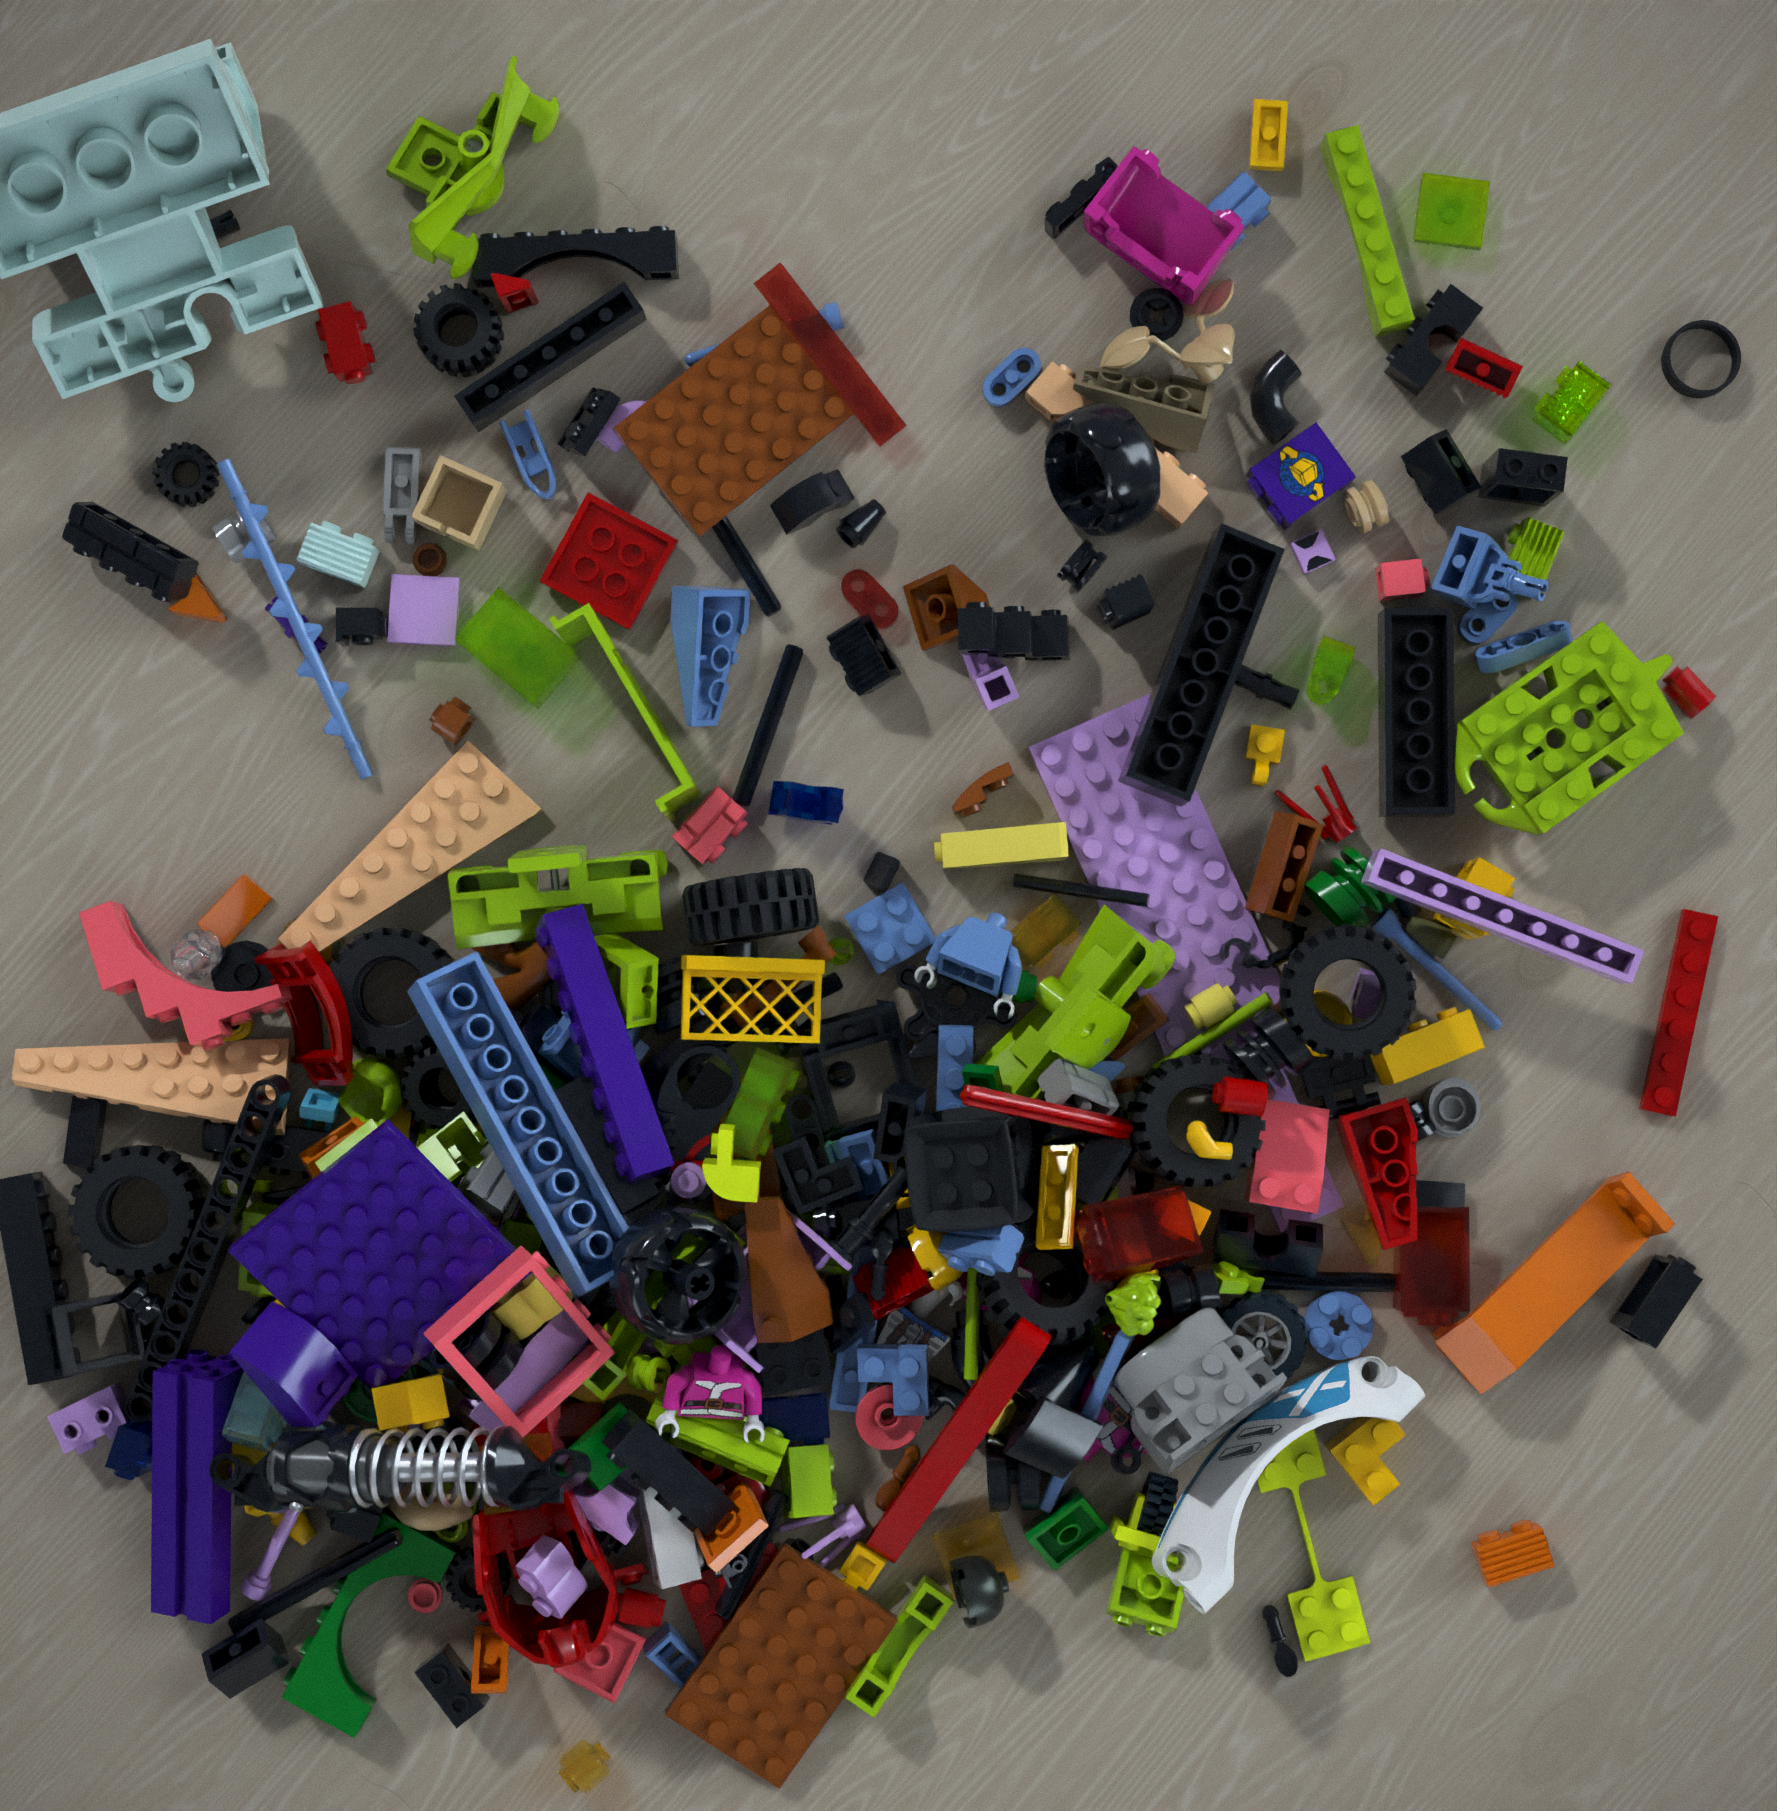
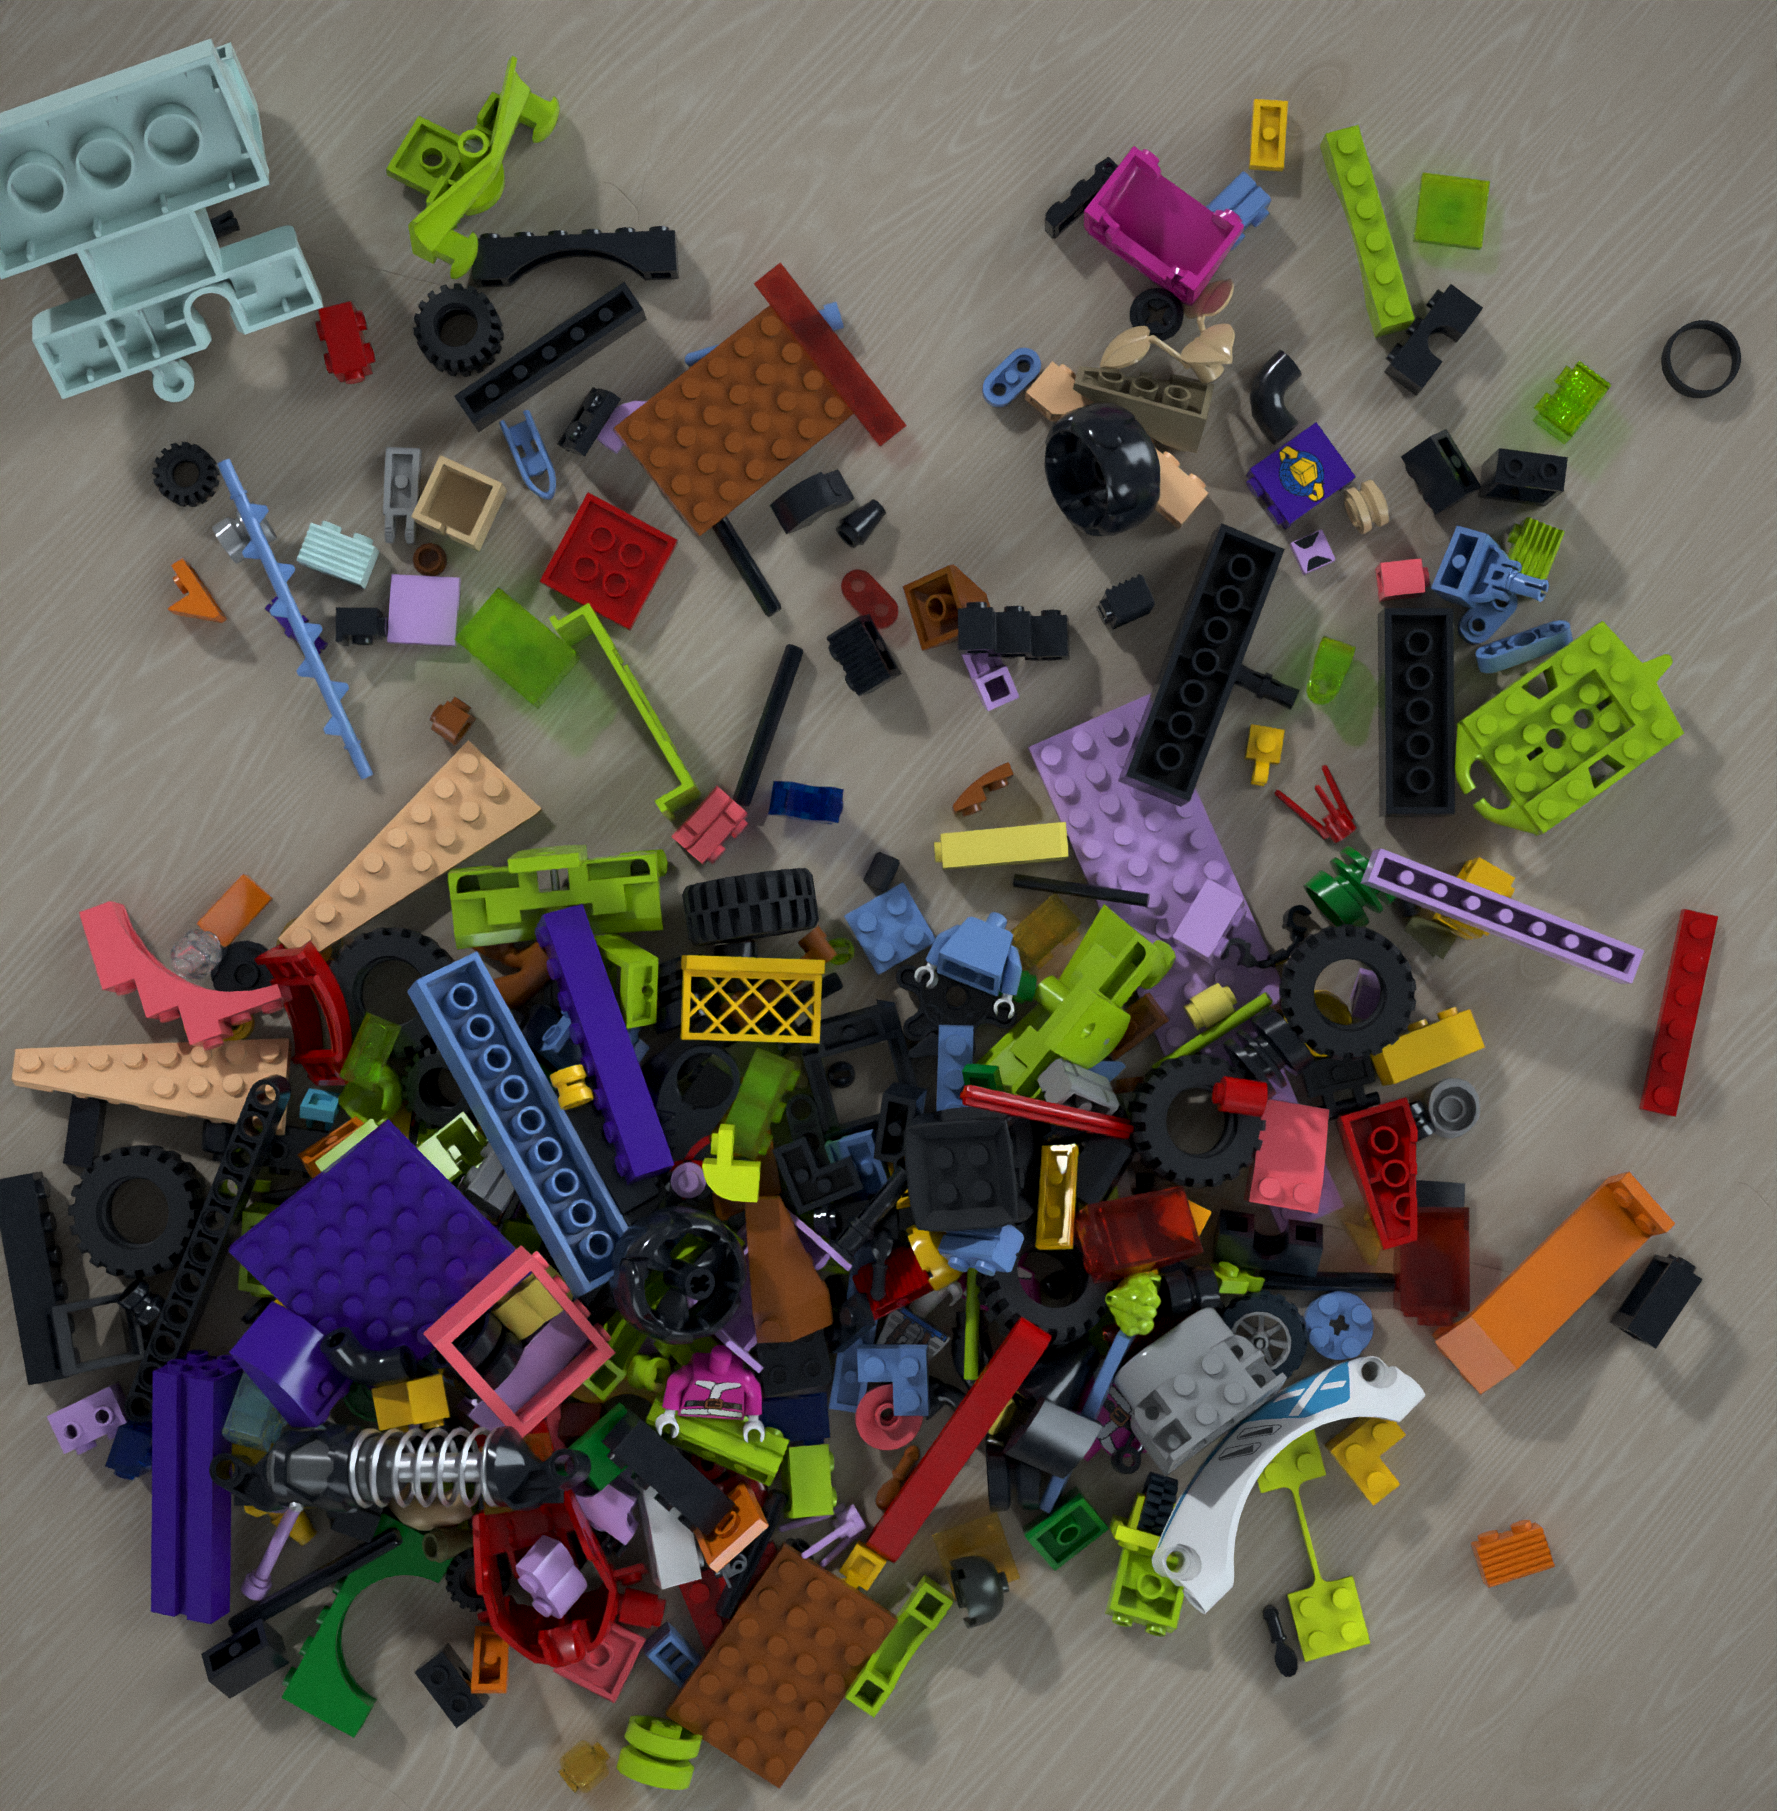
(130, 551): black brick -> none
(367, 1365): none -> black cylinder
(370, 1051): none -> clear neon green plate
(425, 1595): coral plate -> none
(445, 1543): none -> olive cone
(514, 292): red slope -> none
(571, 1087): none -> yellow wheel
(658, 1752): none -> lime wheel
(705, 638): medium blue wedge -> none
(1078, 563): black wheel -> none
(1204, 1145): yellow arm -> none
(1209, 921): none -> lavender brick
(1284, 866): dark orange brick -> none
(1389, 926): medium blue piece -> none
(1484, 367): red brick -> none
(1687, 691): red brick -> none

